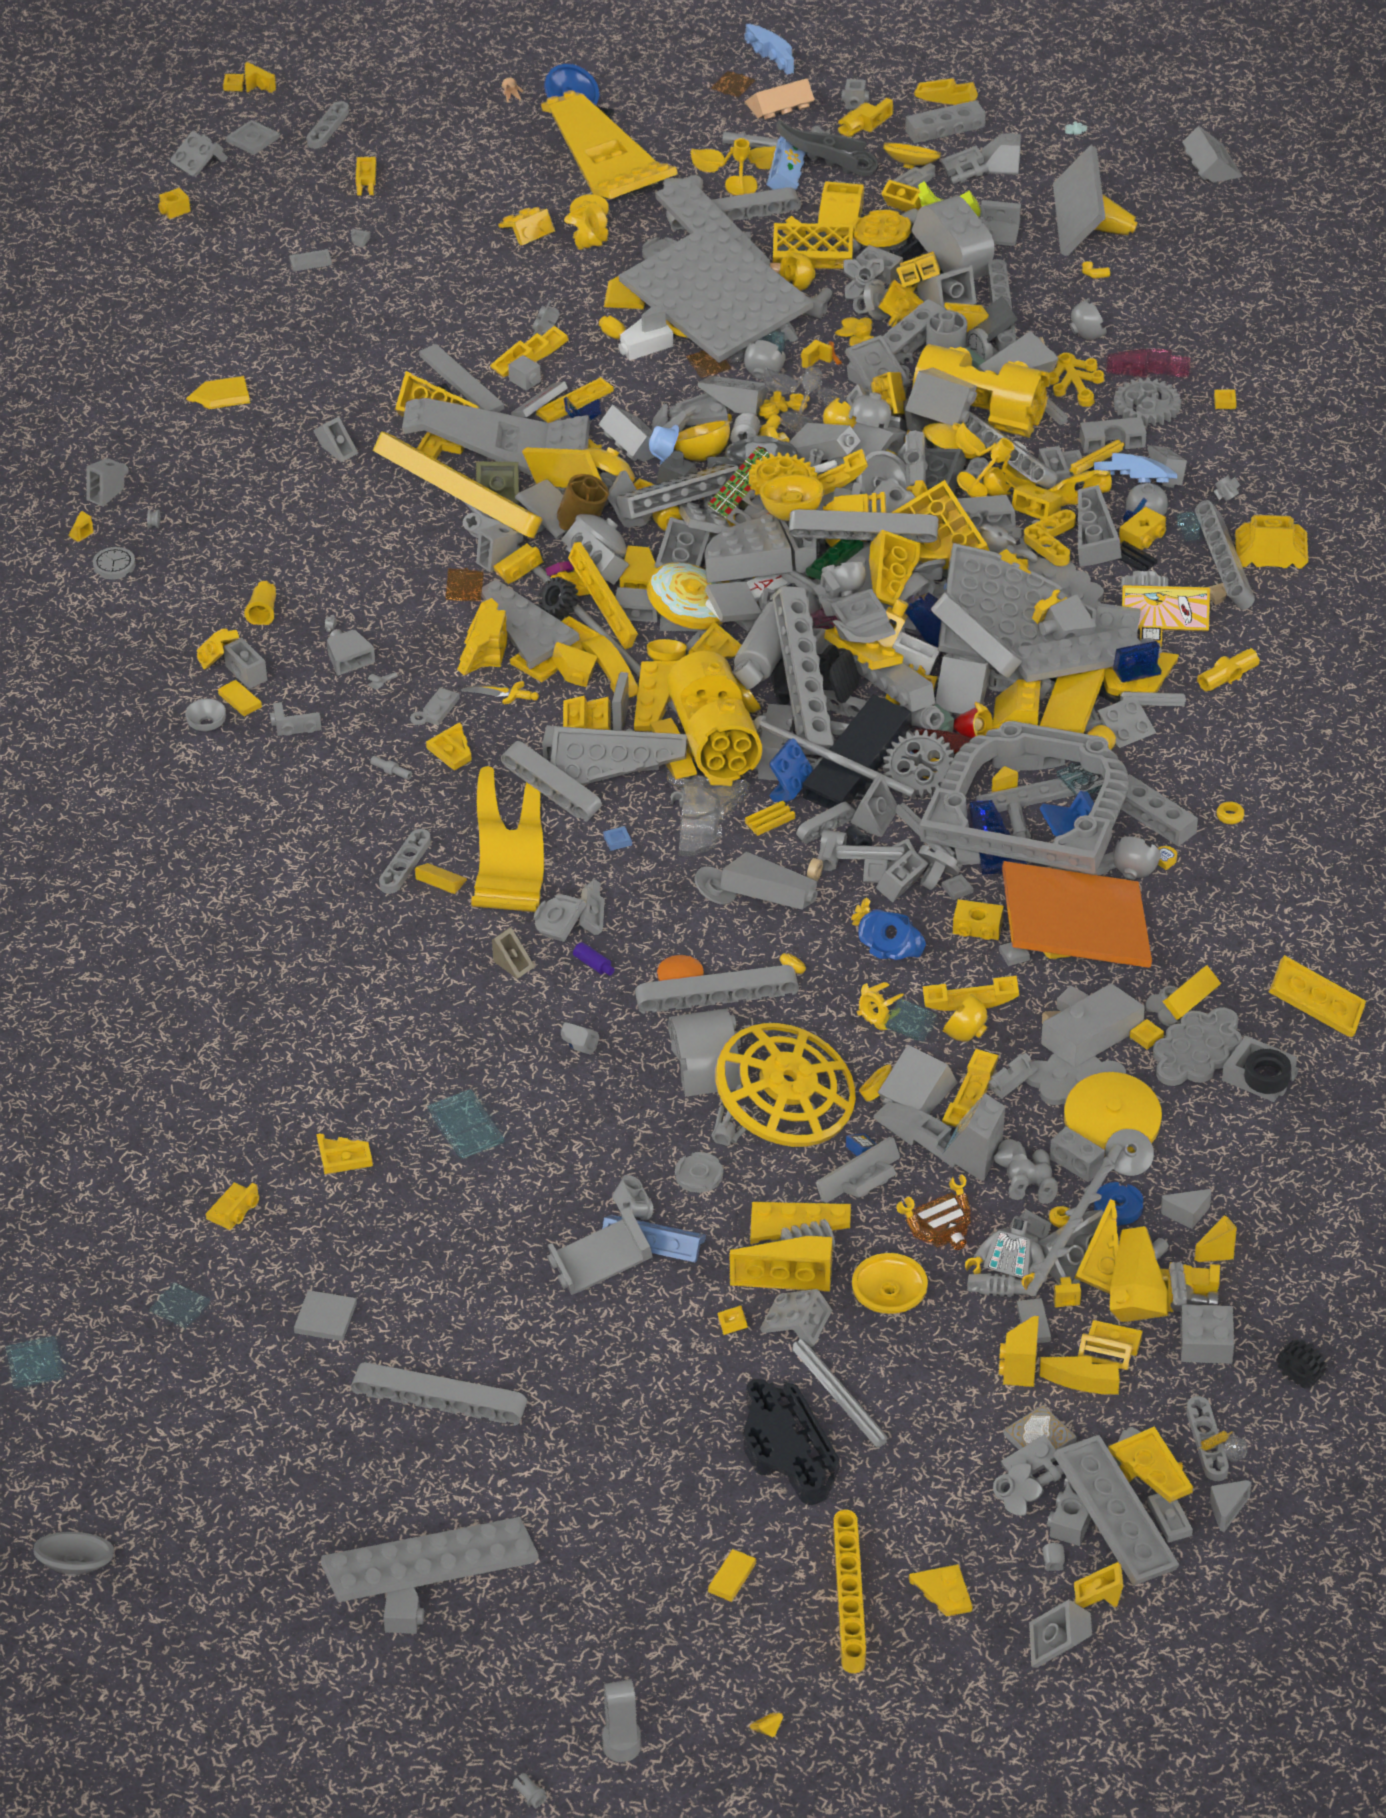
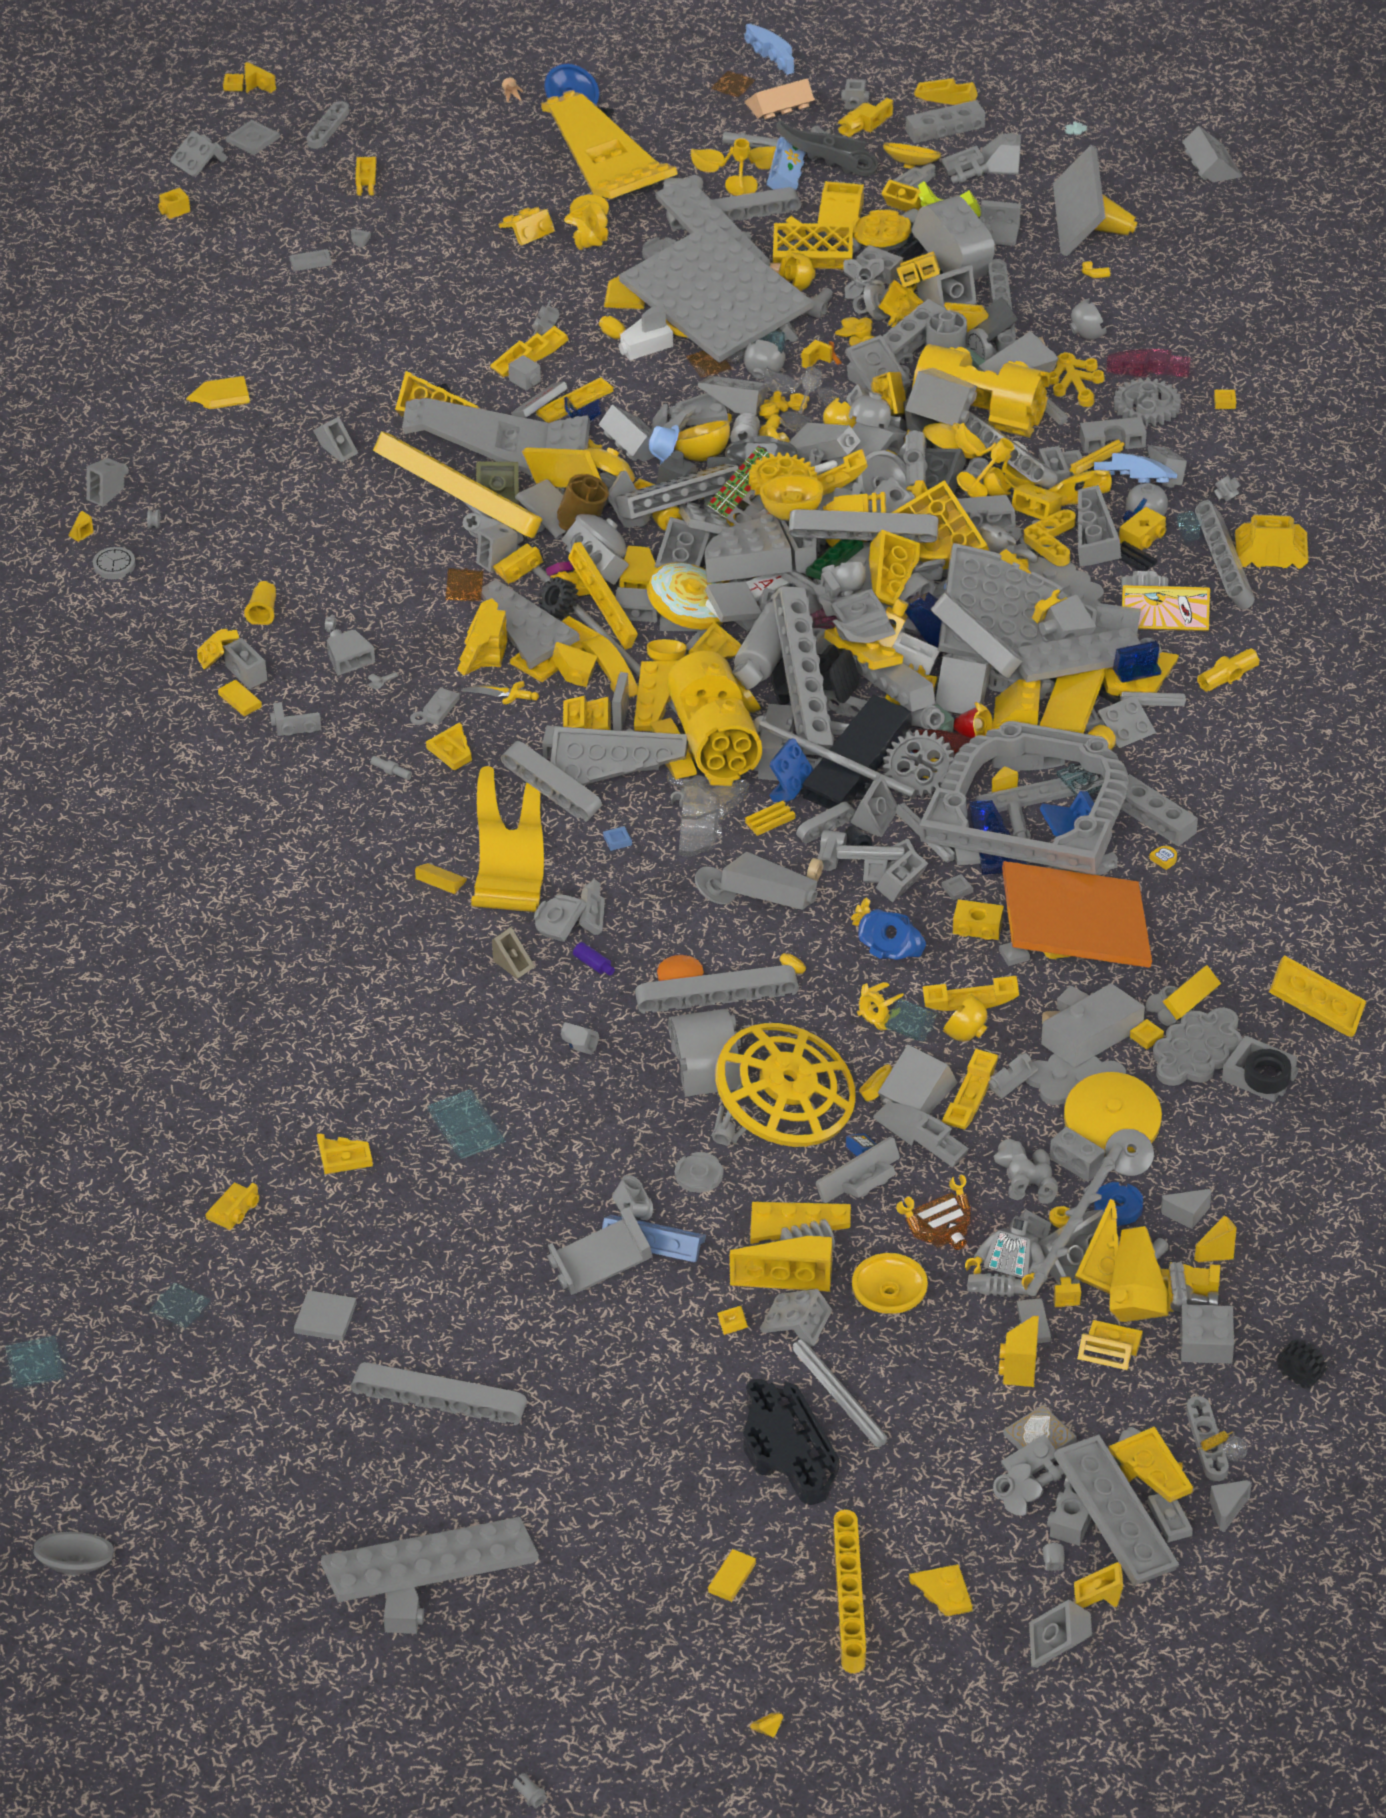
(203, 710): light grey piece -> none
(401, 860): light grey beam -> none
(433, 445): yellow plate -> none
(460, 378): light grey tile -> none
(621, 1733): light grey beam -> none
(937, 864): light grey tile -> none
(977, 1137): light grey slope -> none
(1081, 1374): yellow slope -> none
(1135, 858): light grey cylinder -> none
(1151, 632): tile -> none
(1217, 593): tan tile -> none
(1230, 818): yellow piece -> none

